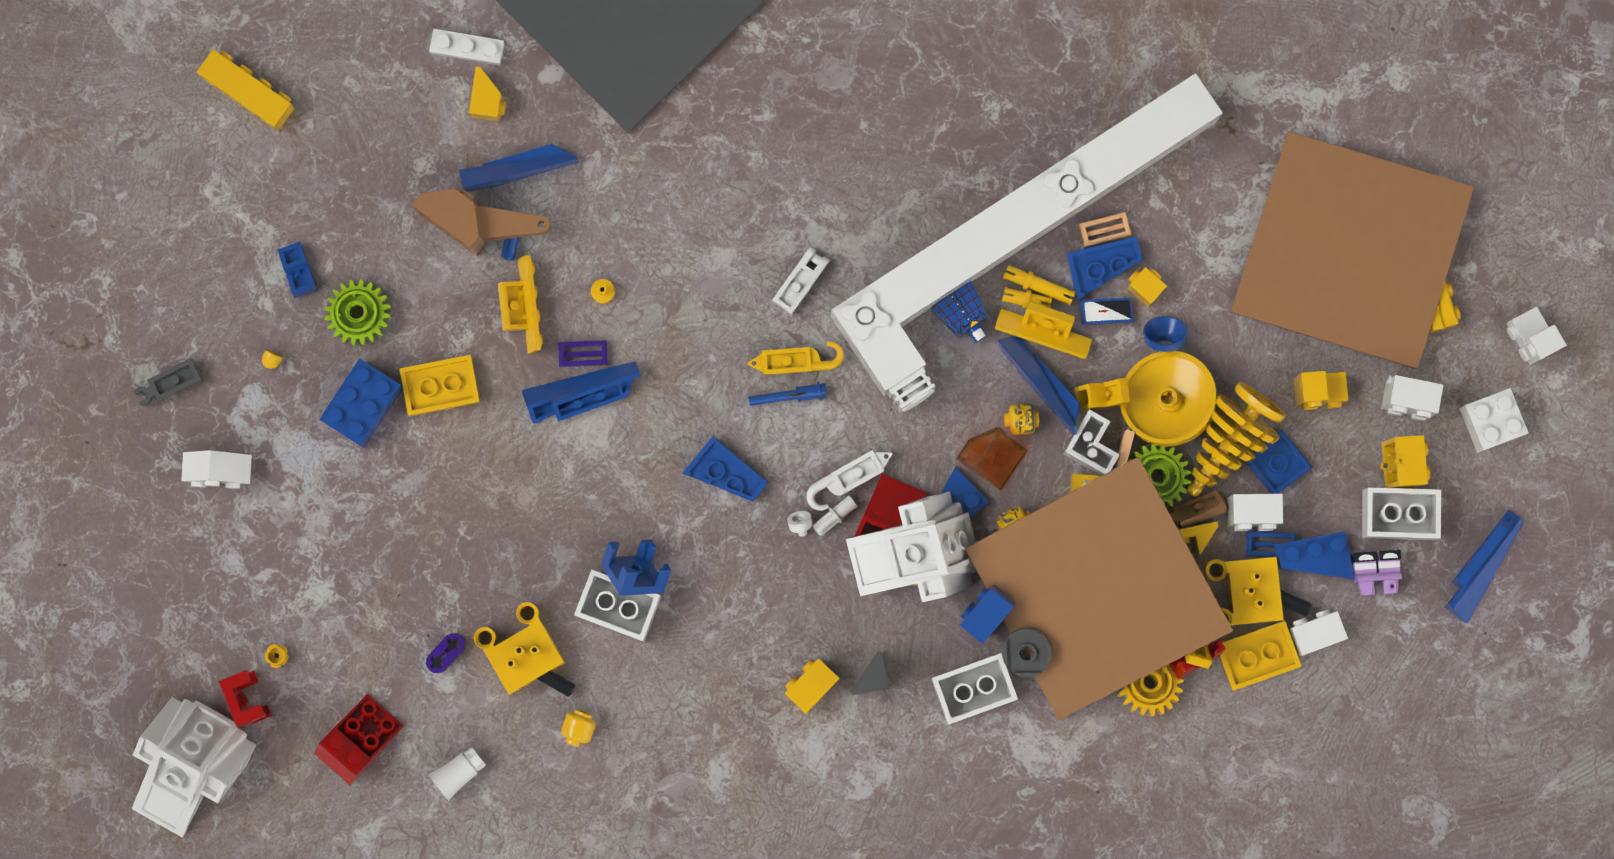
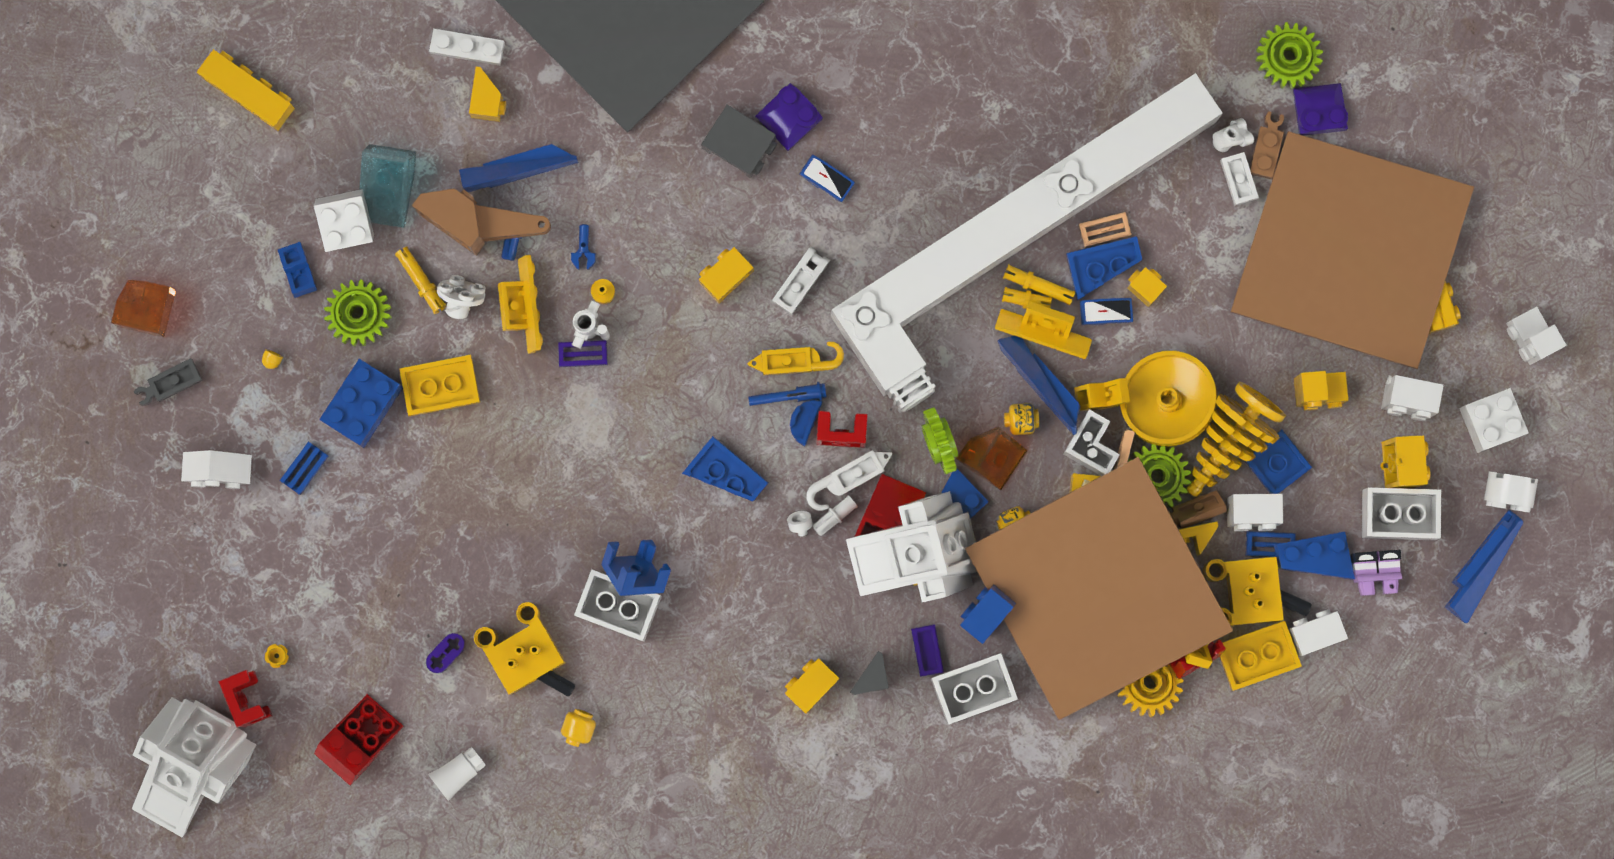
(144, 307): none -> clear orange slope
(296, 463): none -> blue tile
(344, 220): none -> white brick
(387, 183): none -> clear light blue slope
(425, 287): none -> yellow pin
(460, 295): none -> white plate
(580, 393): blue wedge -> none
(583, 248): none -> blue bar
(583, 334): none -> white pin
(725, 274): none -> yellow brick
(740, 141): none -> dark grey panel
(789, 116): none -> dark purple slope
(803, 420): none -> blue tile
(827, 178): none -> slope
(841, 437): none -> red panel
(927, 650): none -> dark purple tile
(939, 440): none -> lime gear
(963, 313): blue torso -> none
(1037, 642): dark grey plate -> none
(1165, 329): blue piece -> none
(1232, 135): none -> white plate
(1239, 178): none -> white plate
(1267, 148): none -> medium nougat plate
(1283, 69): none -> lime gear
(1320, 109): none -> dark purple slope
(1511, 490): none -> white brick

